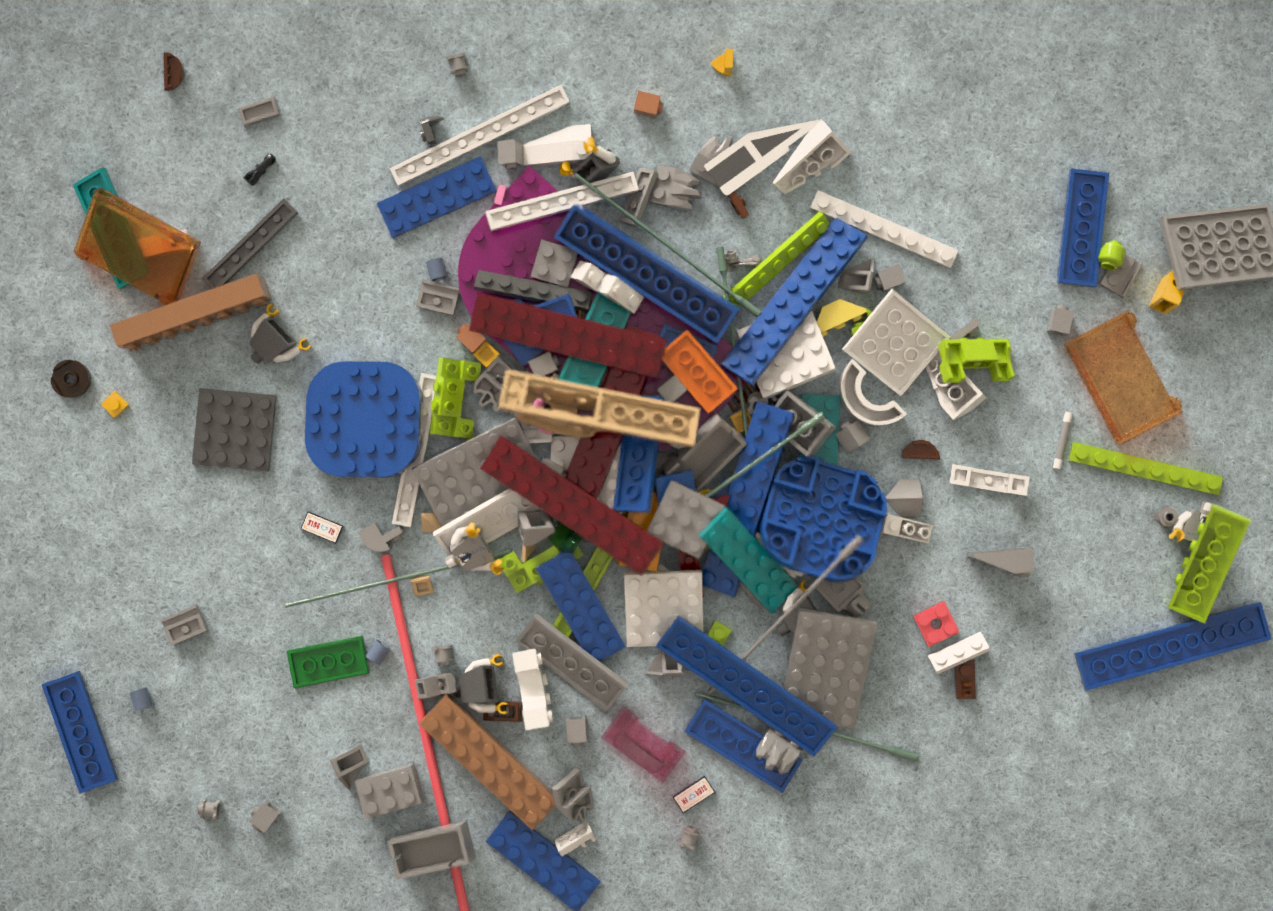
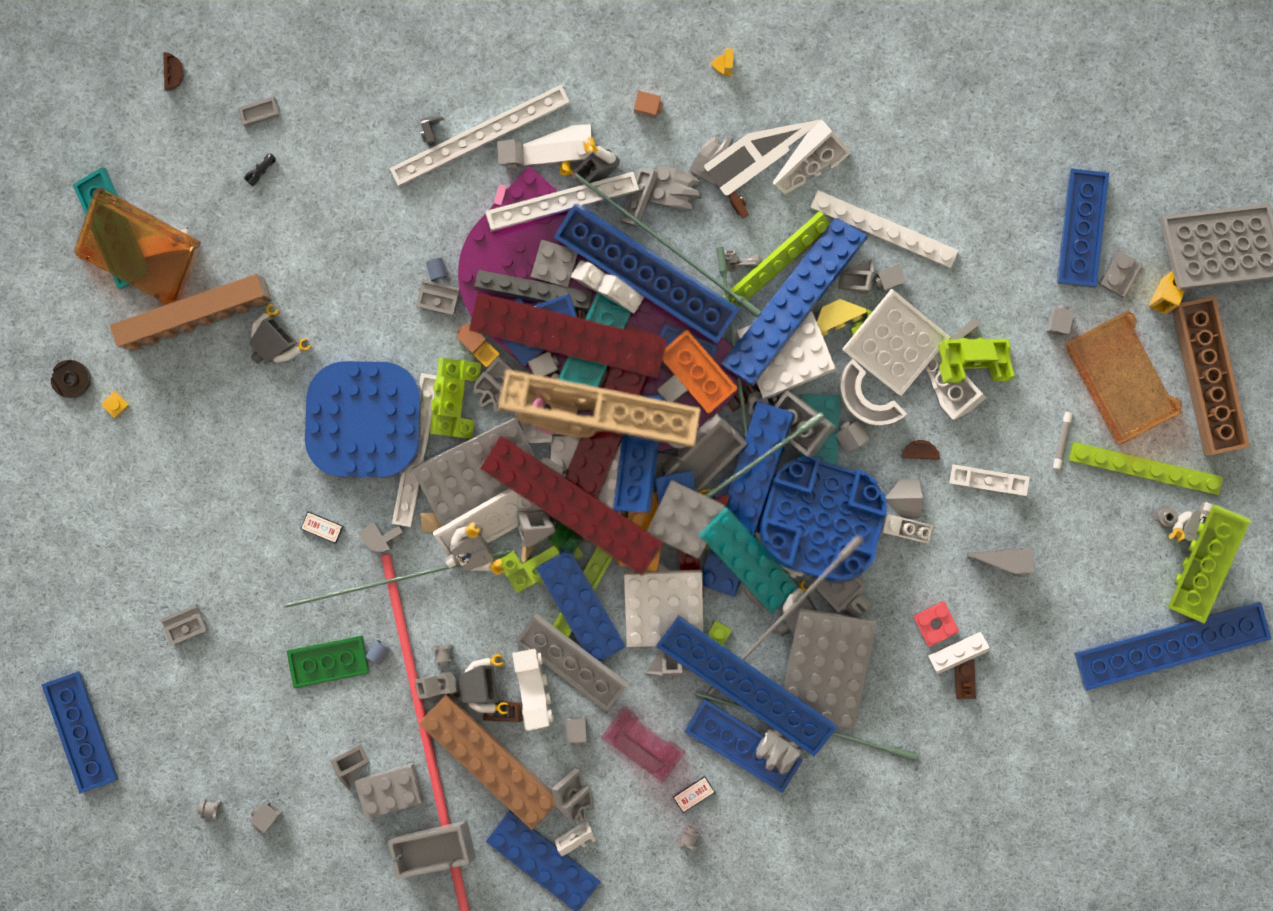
(140, 699): sand blue beam -> none
(234, 429): dark grey plate -> none
(250, 245): dark grey plate -> none
(422, 582): tan slope -> none
(436, 197): blue plate -> none
(458, 64): light grey brick -> none
(737, 420): yellow plate -> none
(1111, 255): lime head -> none
(1210, 376): none -> medium nougat brick

